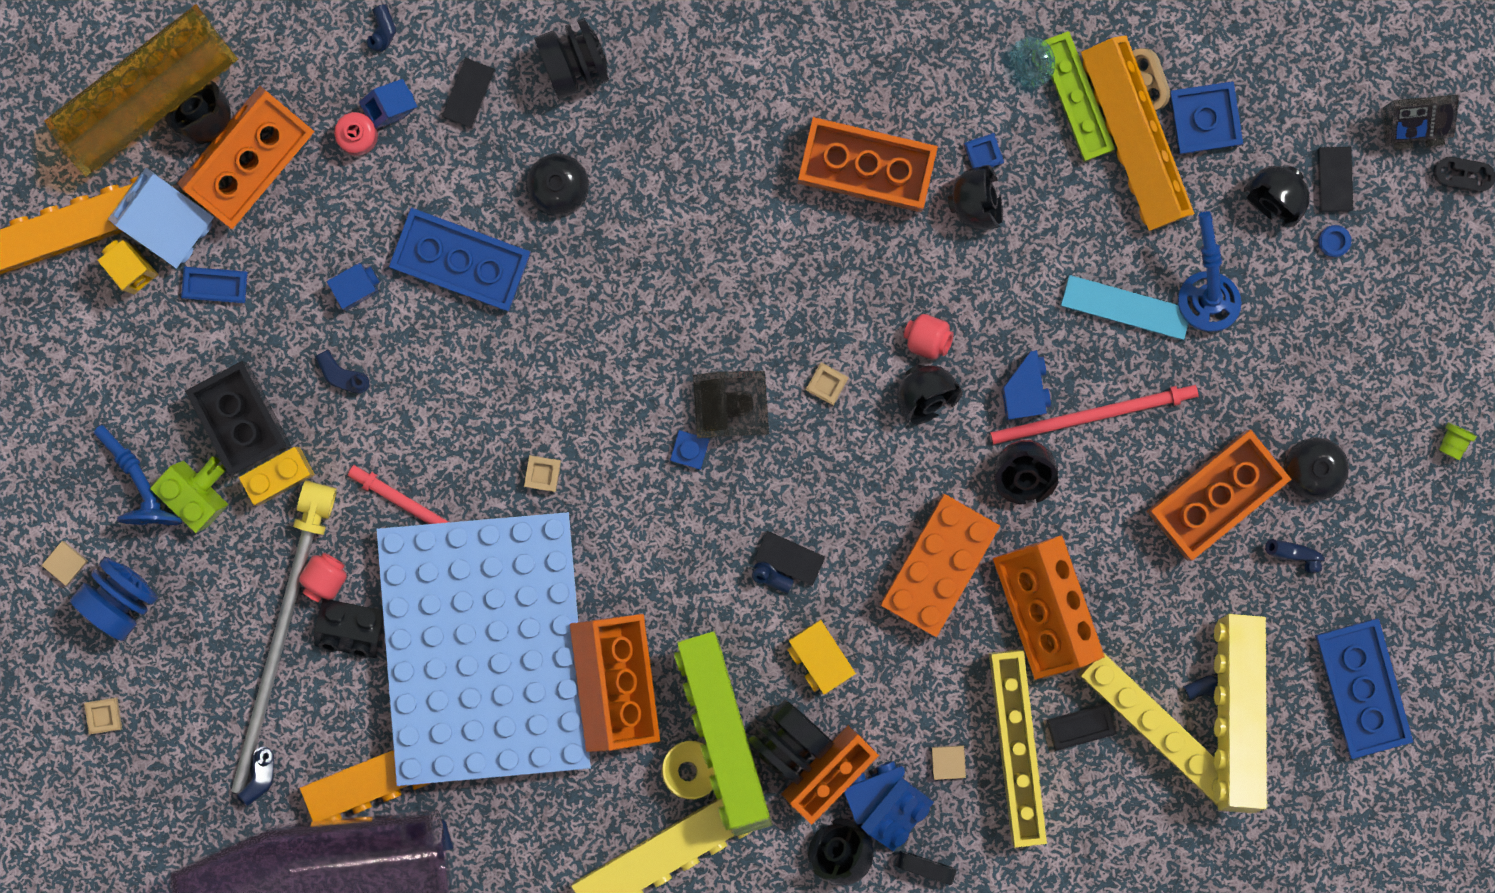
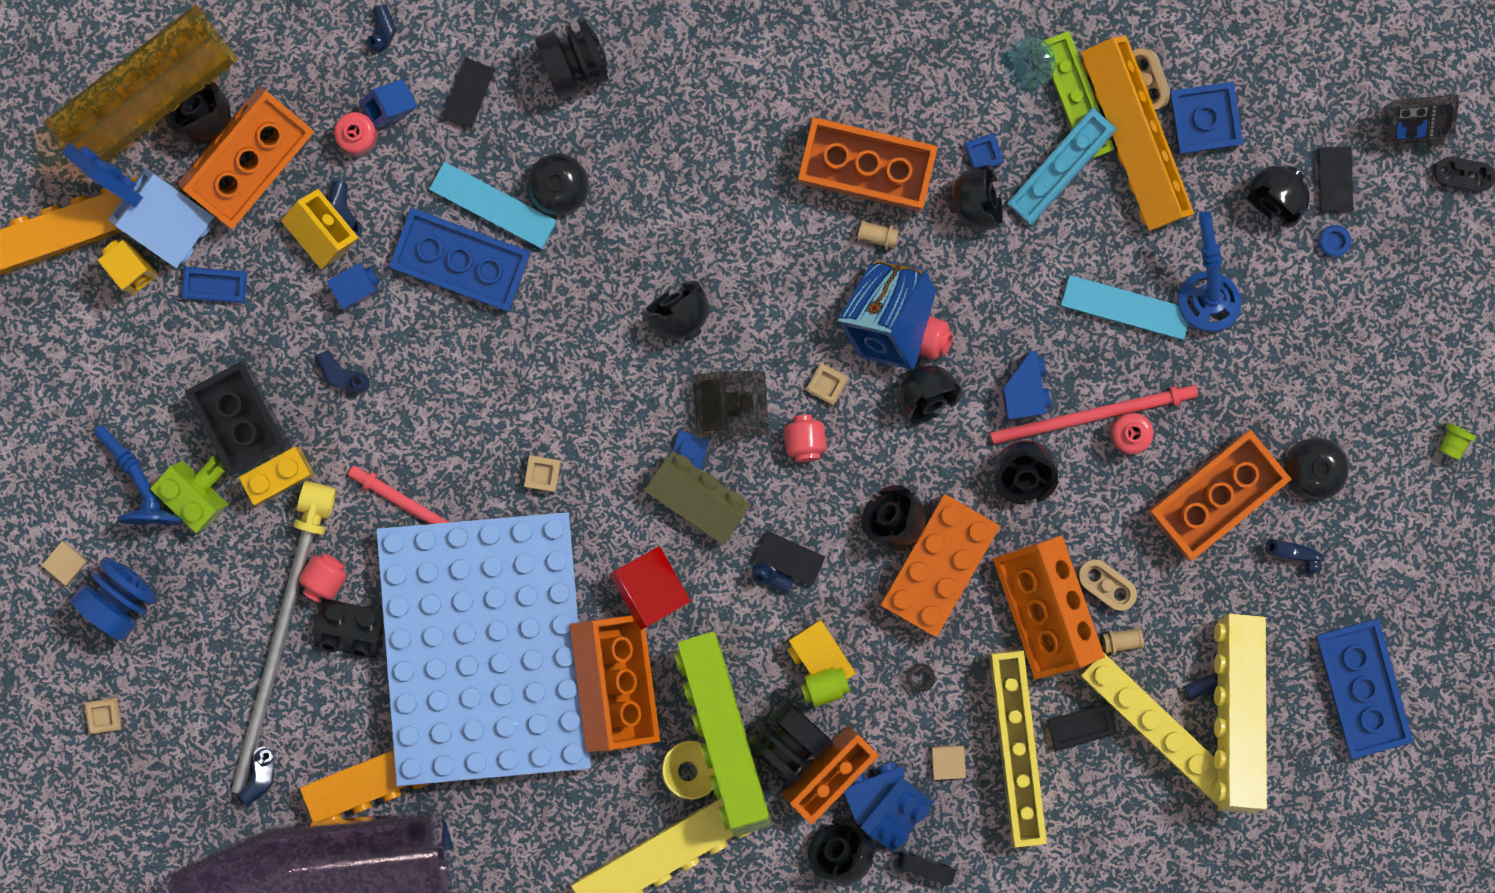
(103, 173): none -> blue plate
(319, 229): none -> yellow brick
(338, 199): none -> dark blue arm
(493, 205): none -> medium azure tile
(650, 587): none -> red tile
(680, 313): none -> black cylinder
(698, 497): none -> olive brick
(805, 439): none -> coral head
(825, 686): none -> lime brick
(878, 235): none -> tan pin
(889, 313): none -> blue slope
(894, 518): none -> black cylinder
(926, 669): none -> clear smoke bush
(1062, 166): none -> medium azure tile
(1107, 584): none -> tan plate
(1122, 640): none -> tan pin
(1126, 443): none -> coral head

